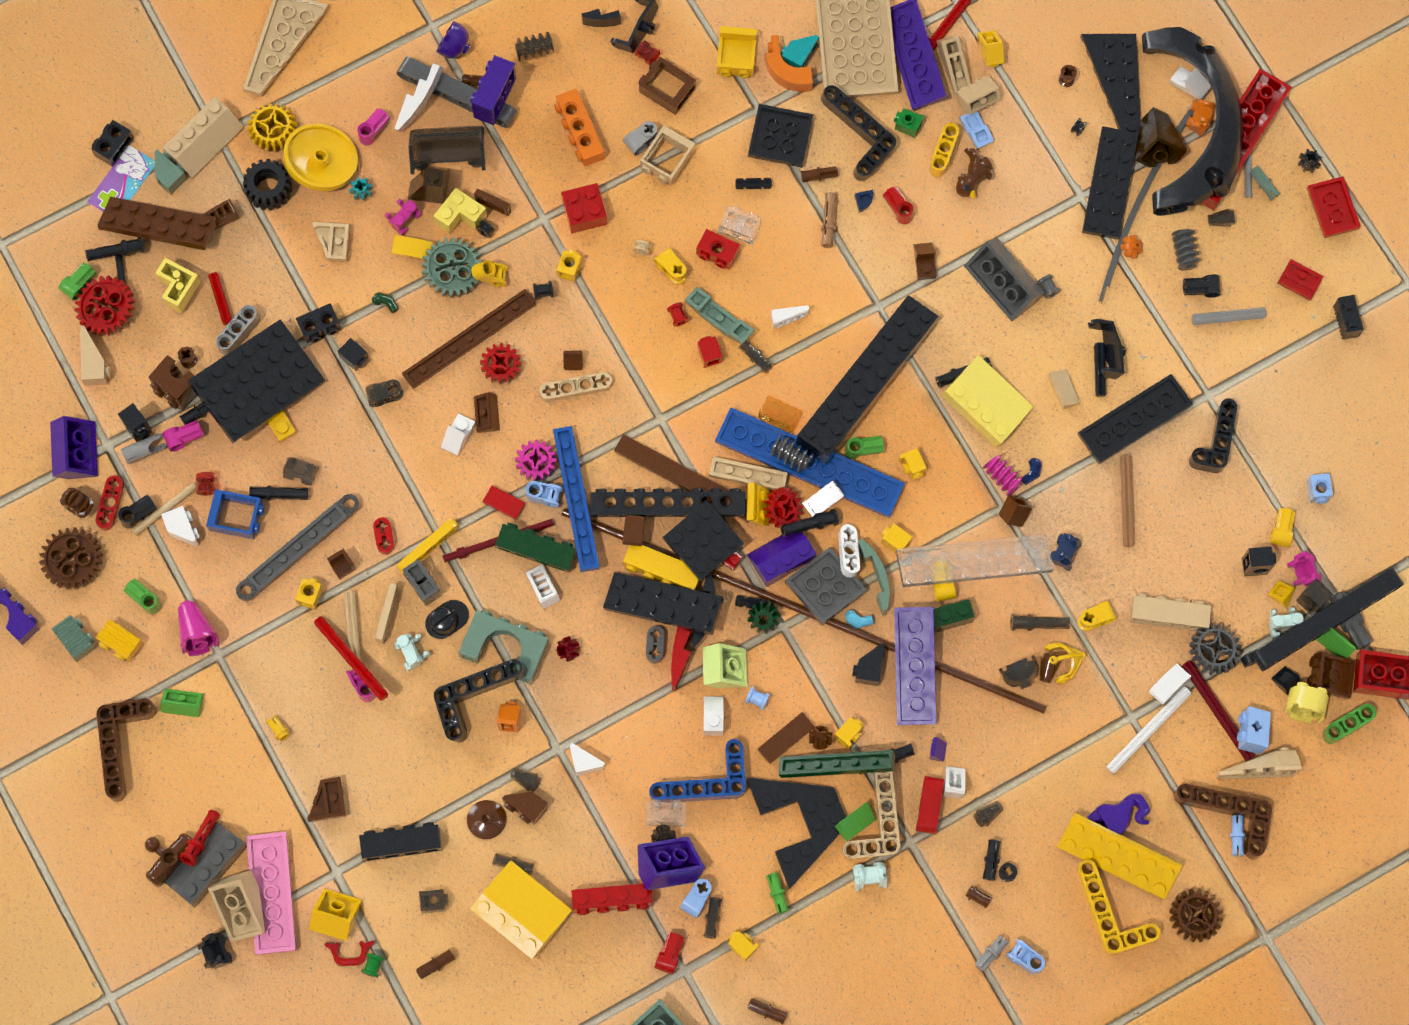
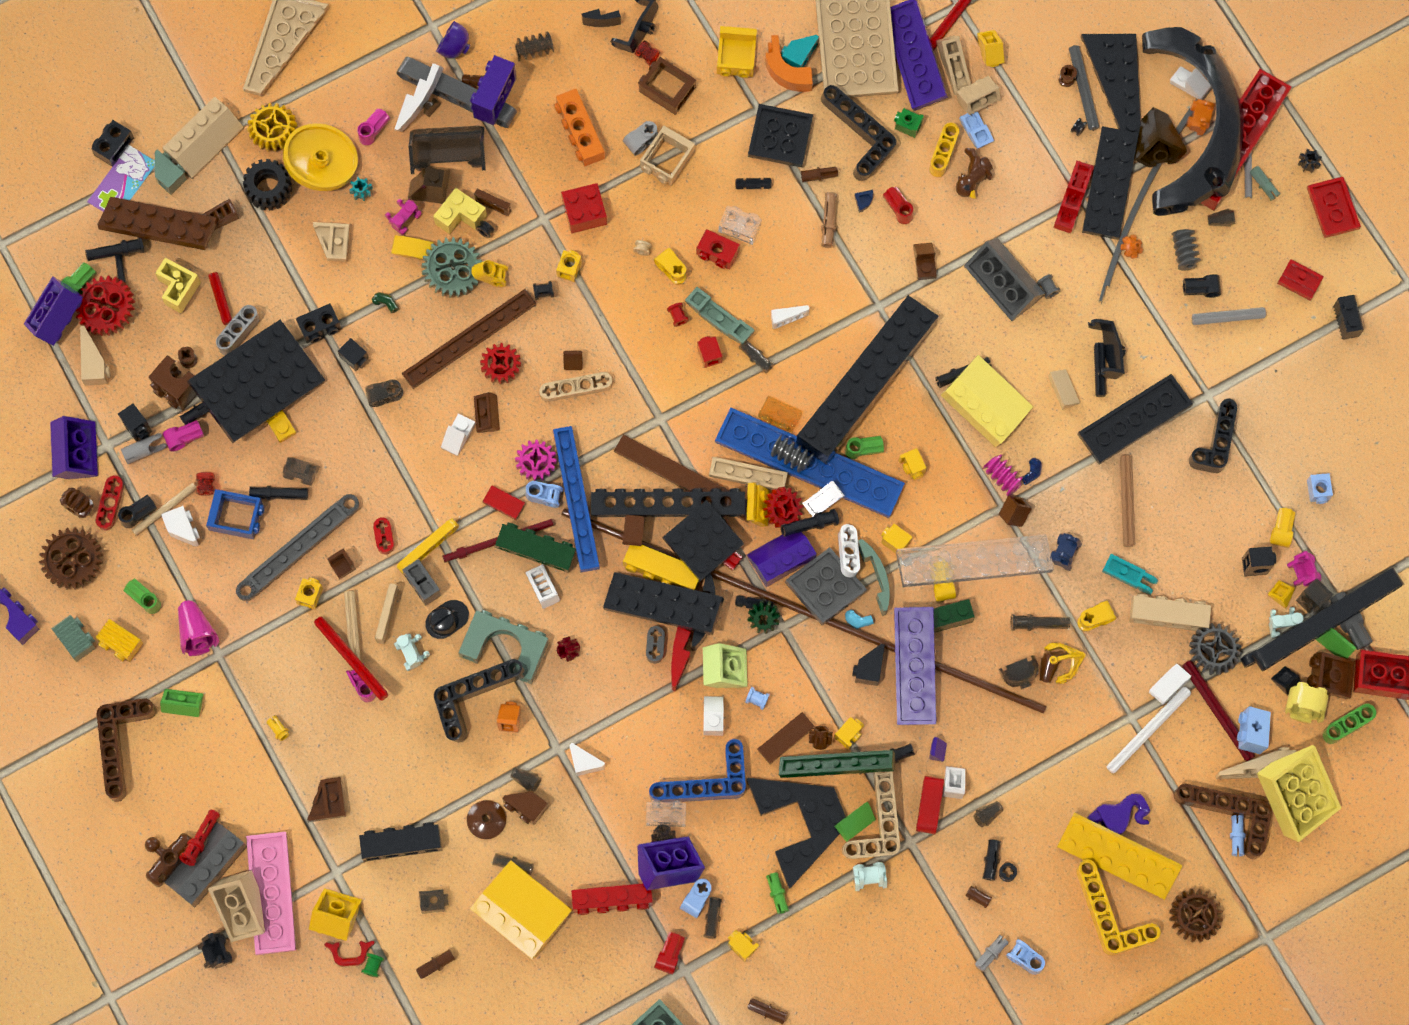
(53, 311): none -> dark purple slope
(430, 107): none -> dark brown tile
(1073, 196): none -> red slope
(1084, 88): none -> dark grey axle
(1128, 573): none -> teal hinge
(1299, 792): none -> light yellow slope

